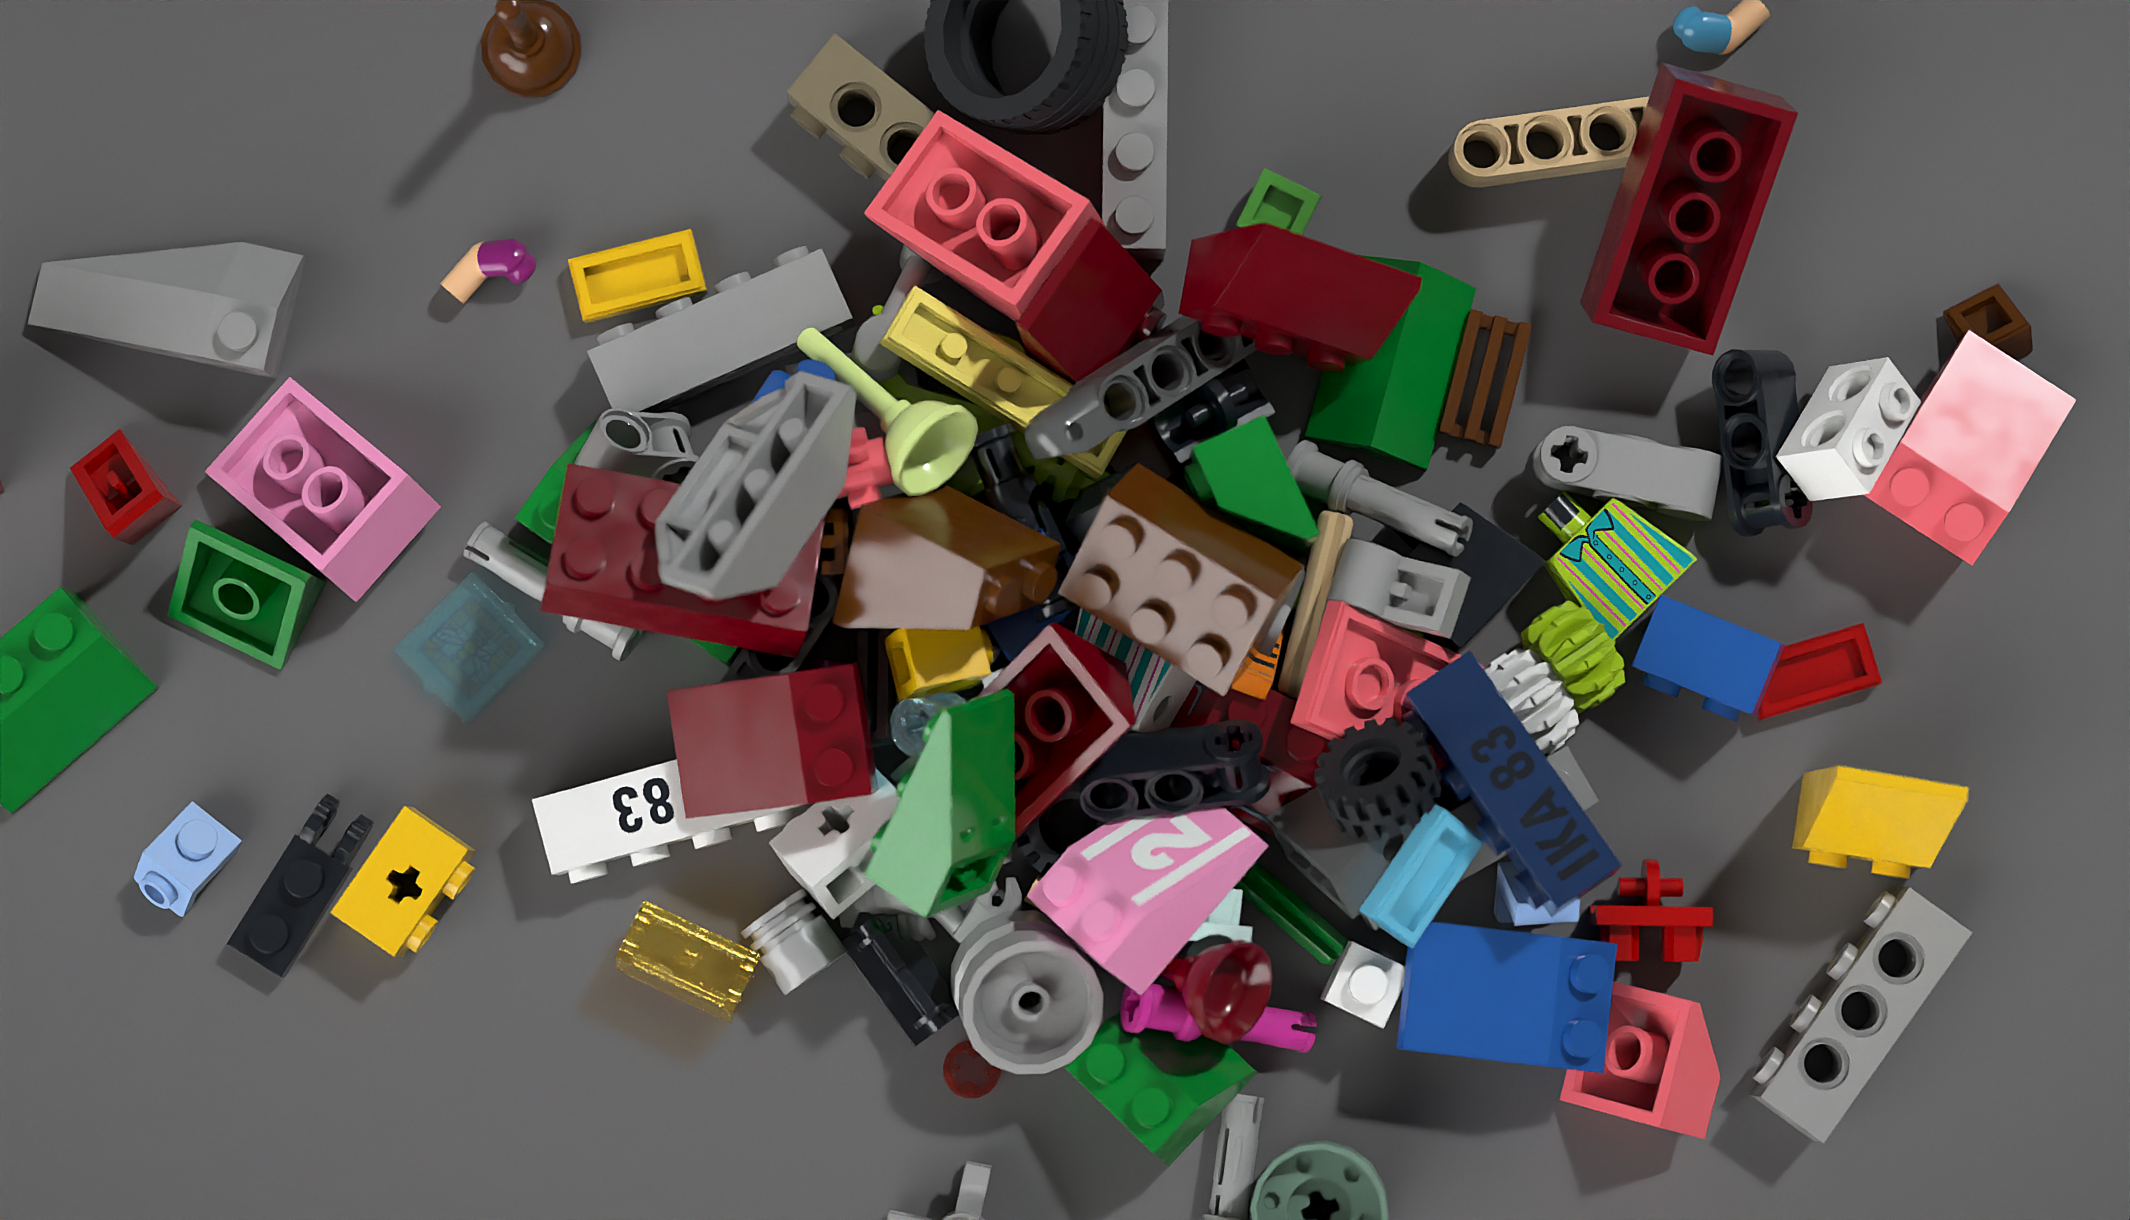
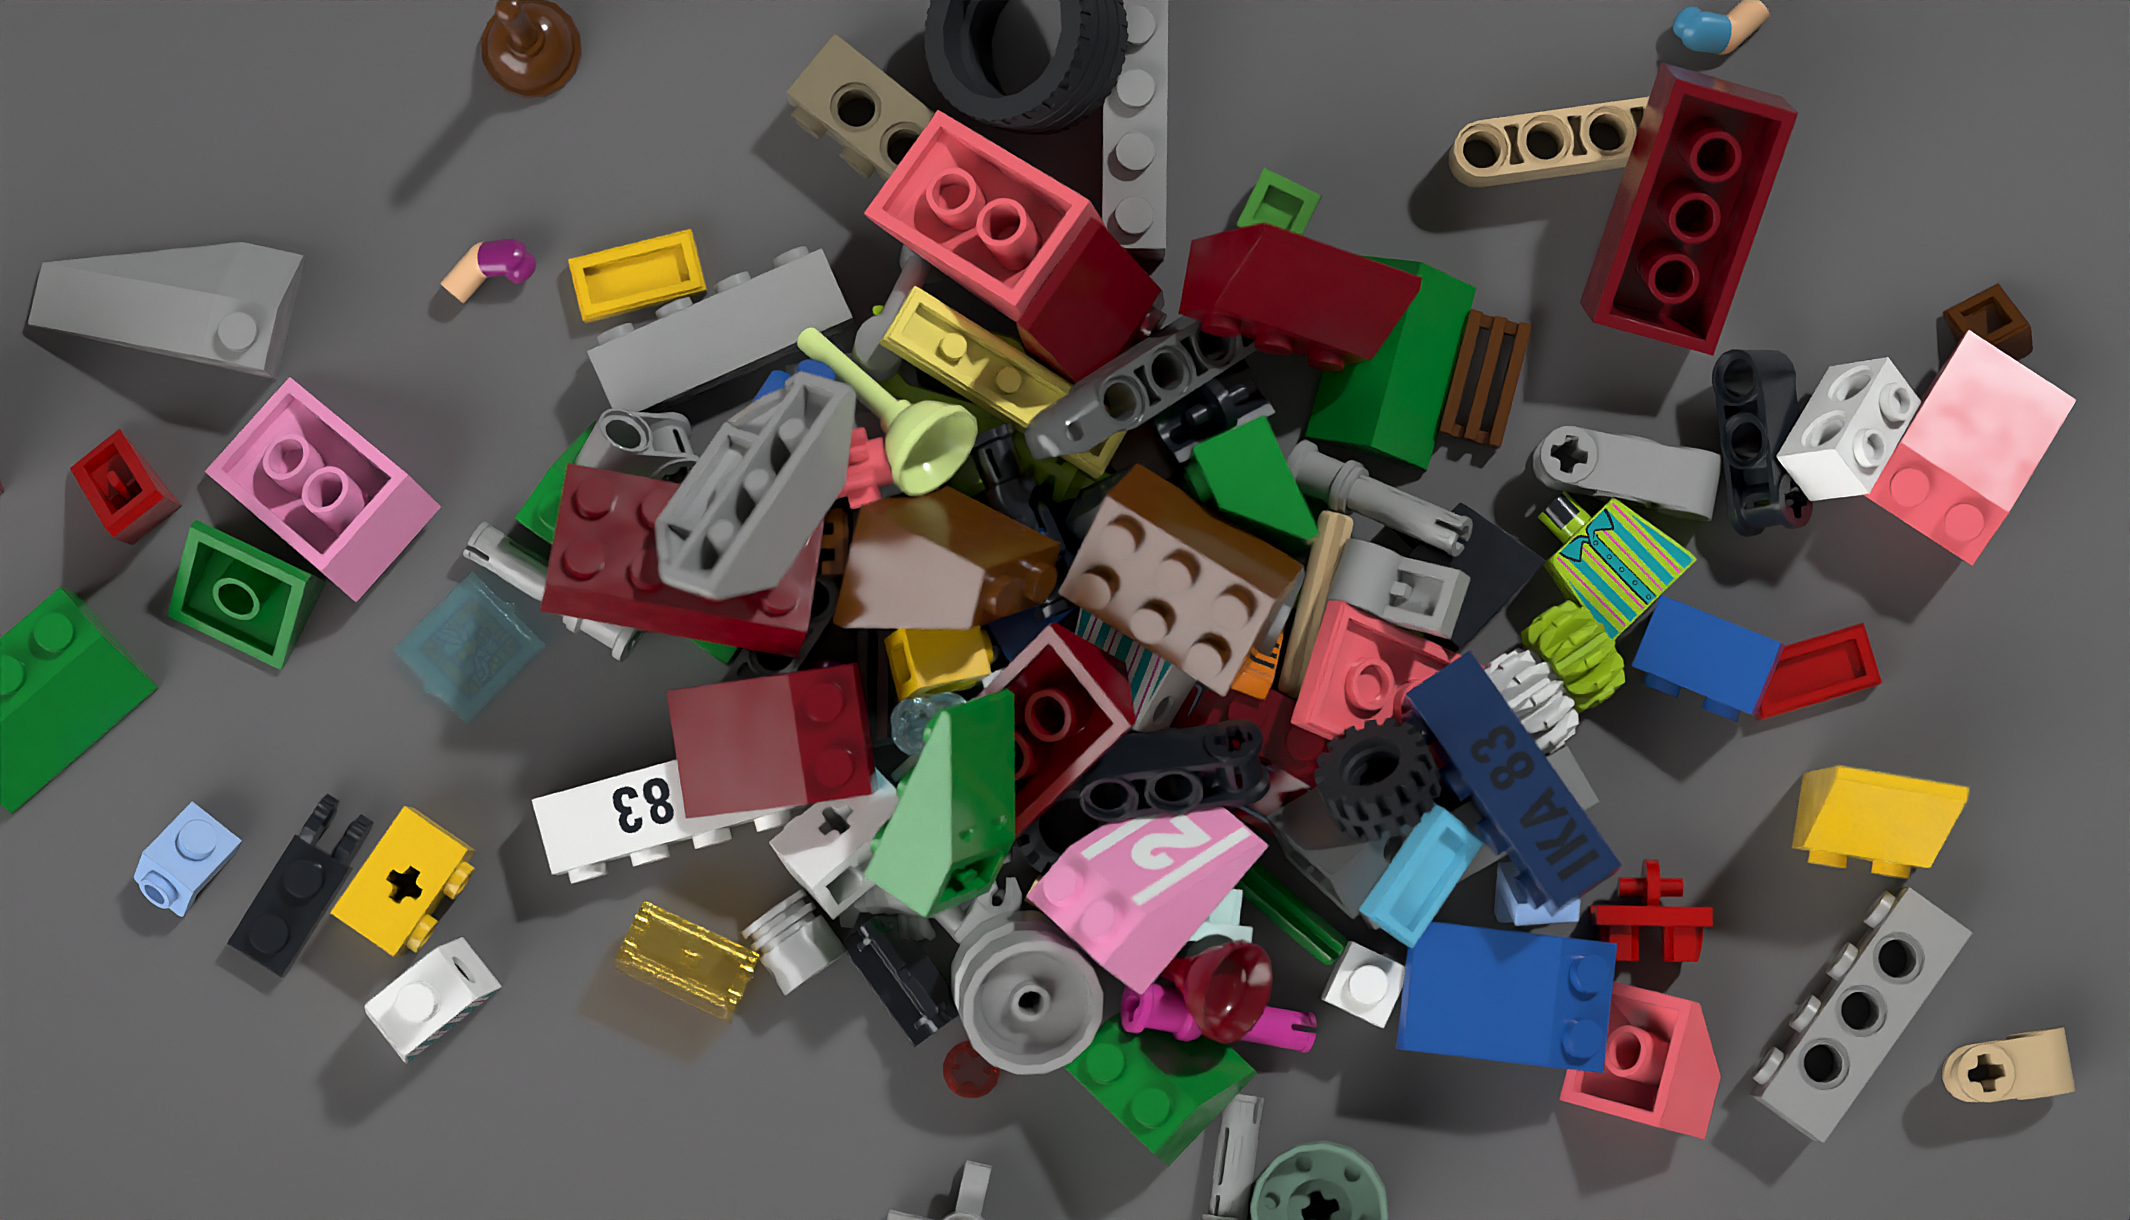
(431, 998): none -> white torso
(2018, 1067): none -> tan piece

